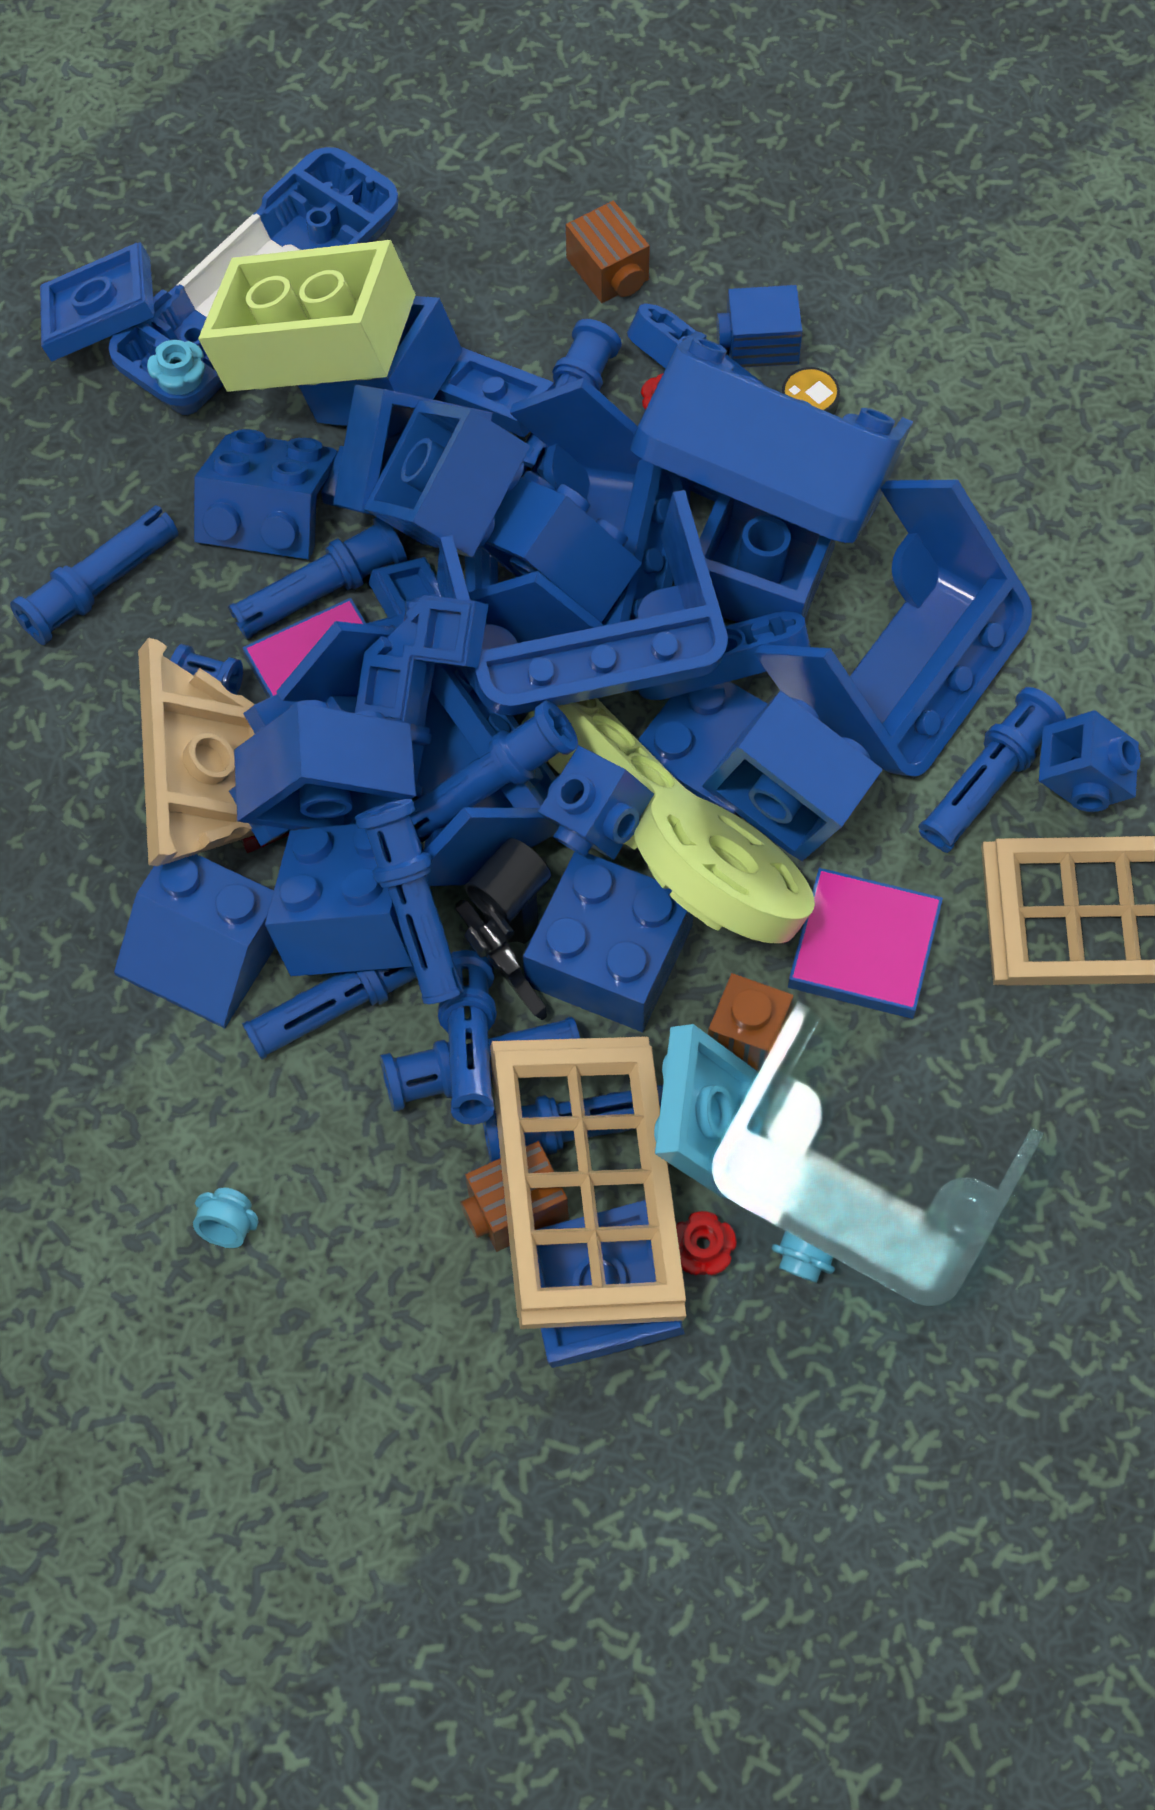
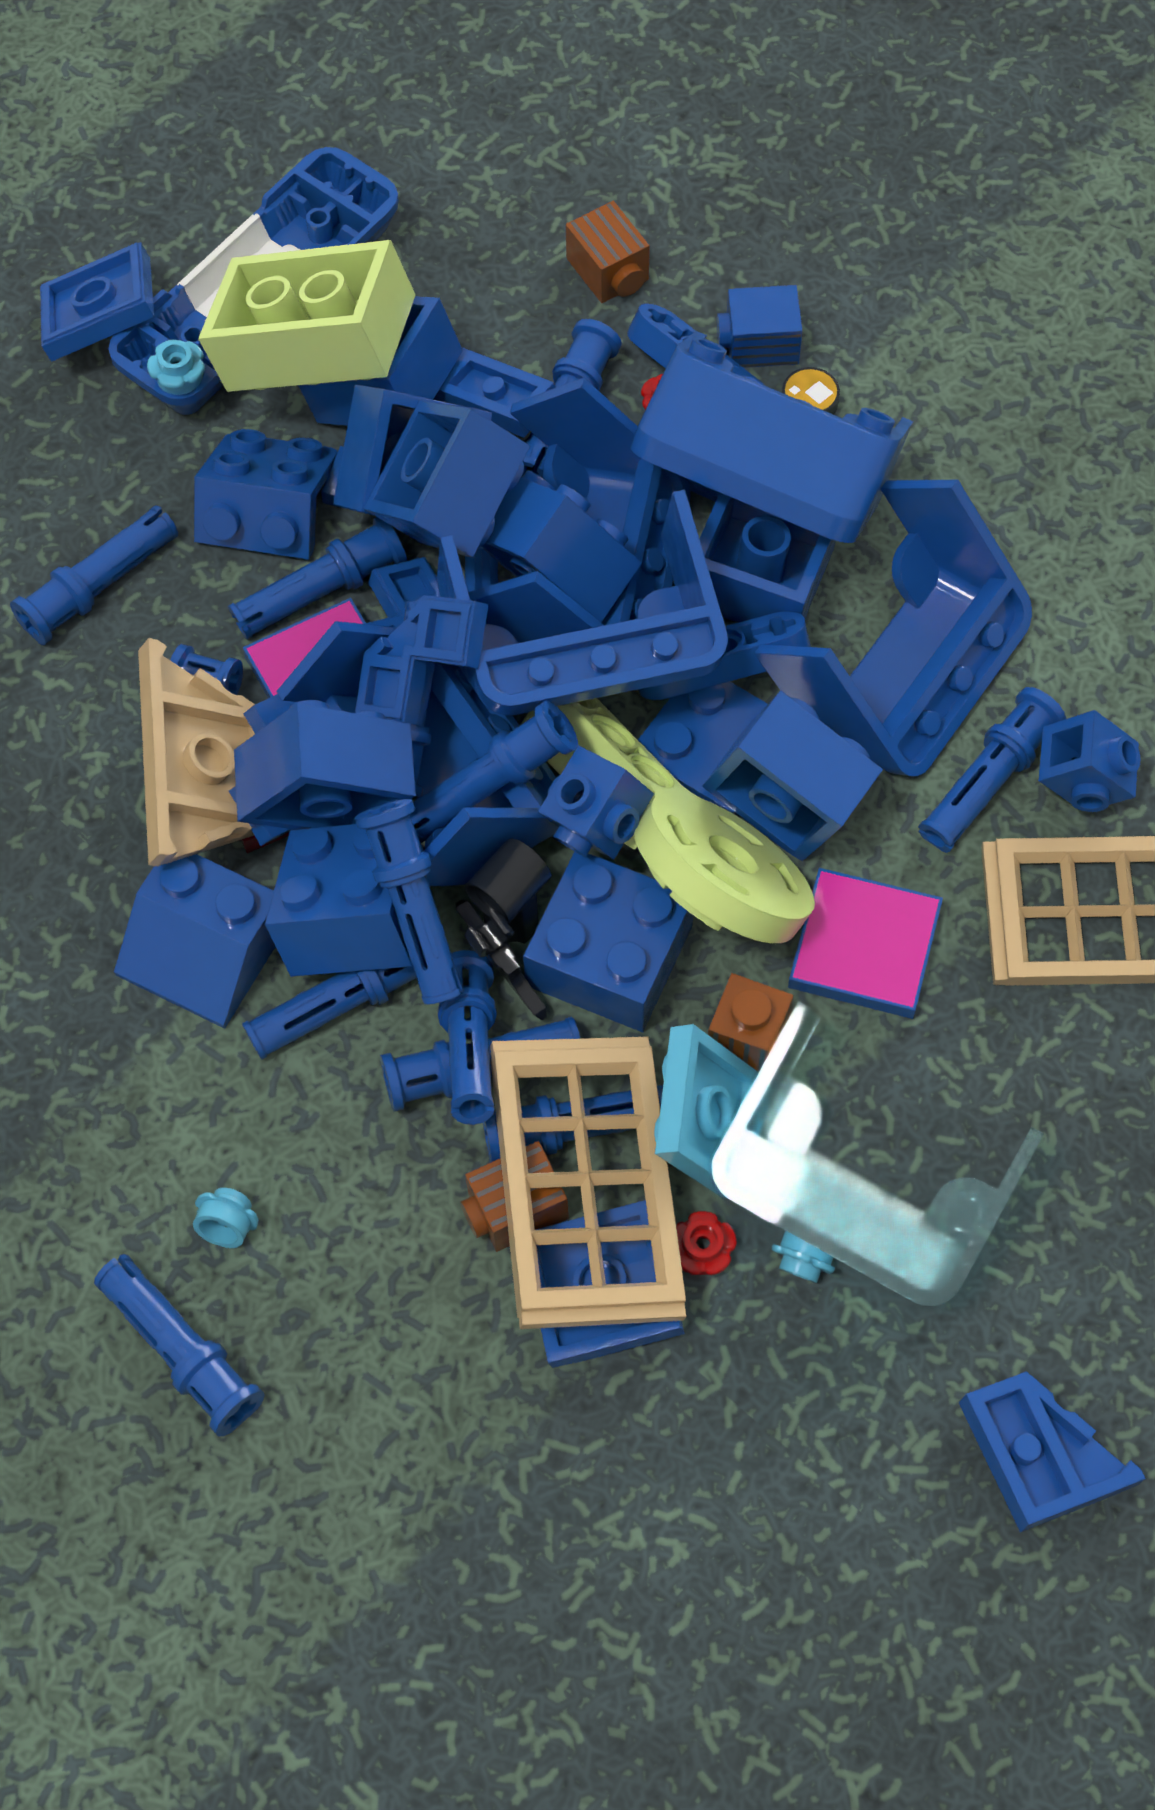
(196, 1364): none -> blue pin
(1042, 1452): none -> blue wing

